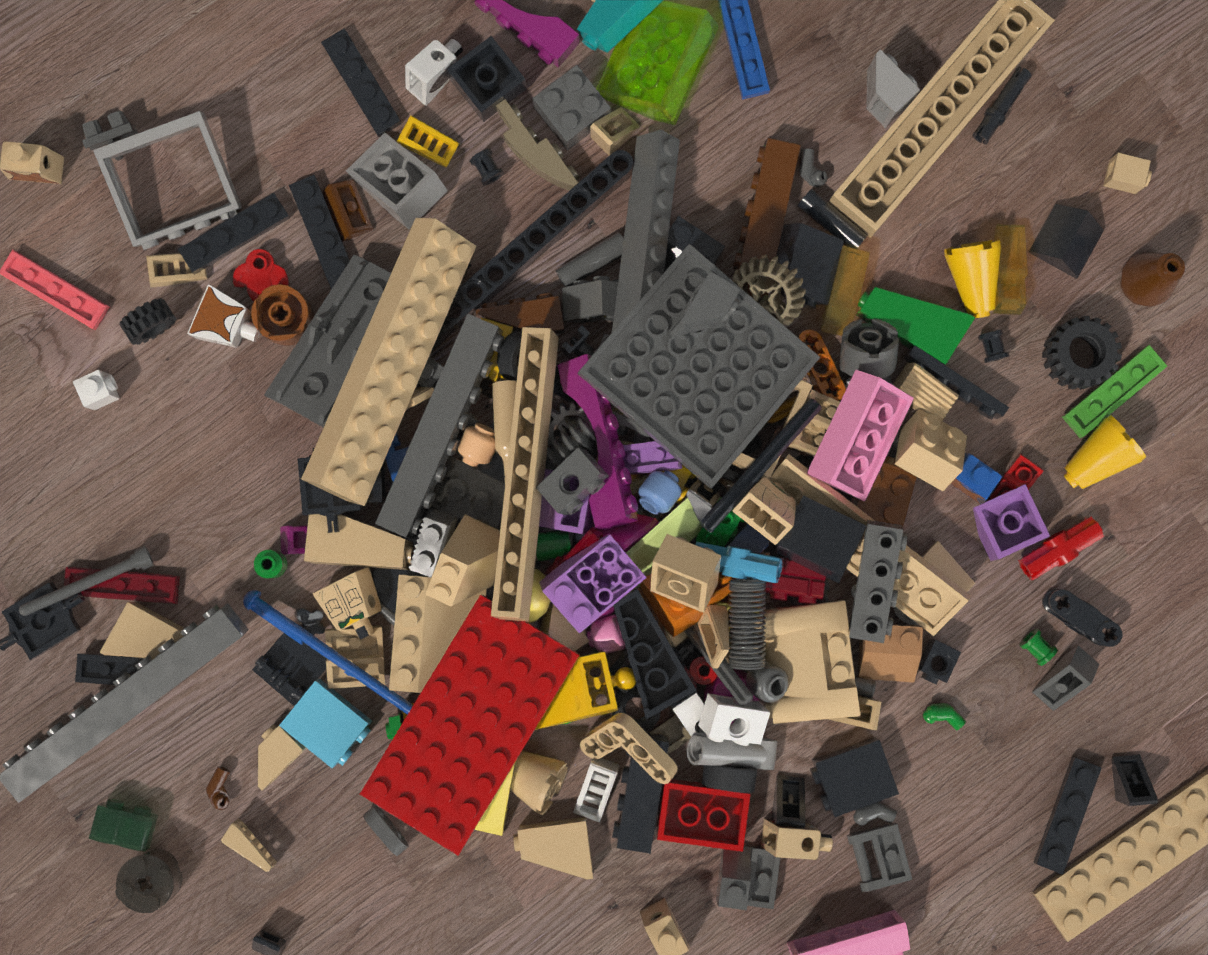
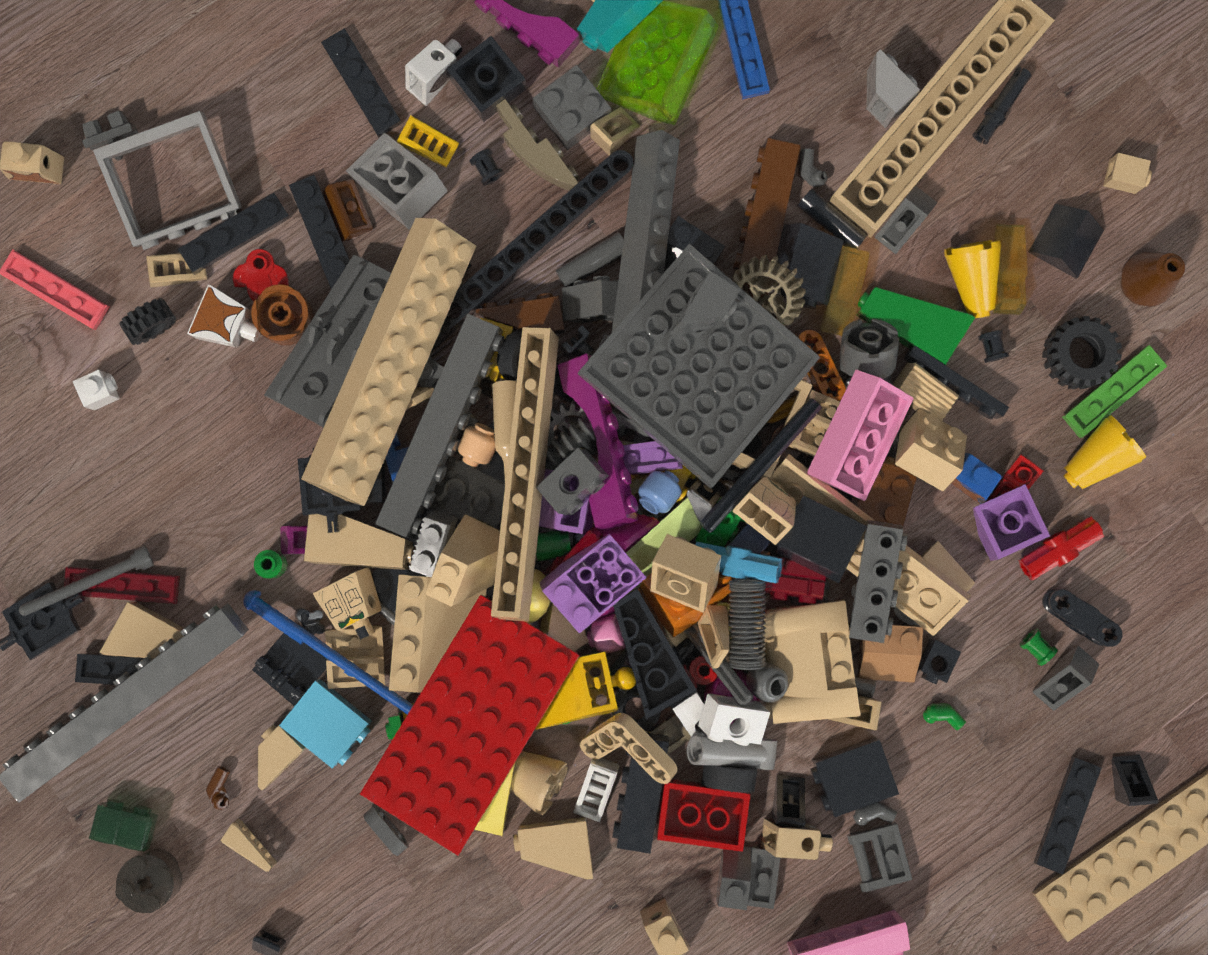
(905, 220): none -> dark grey slope

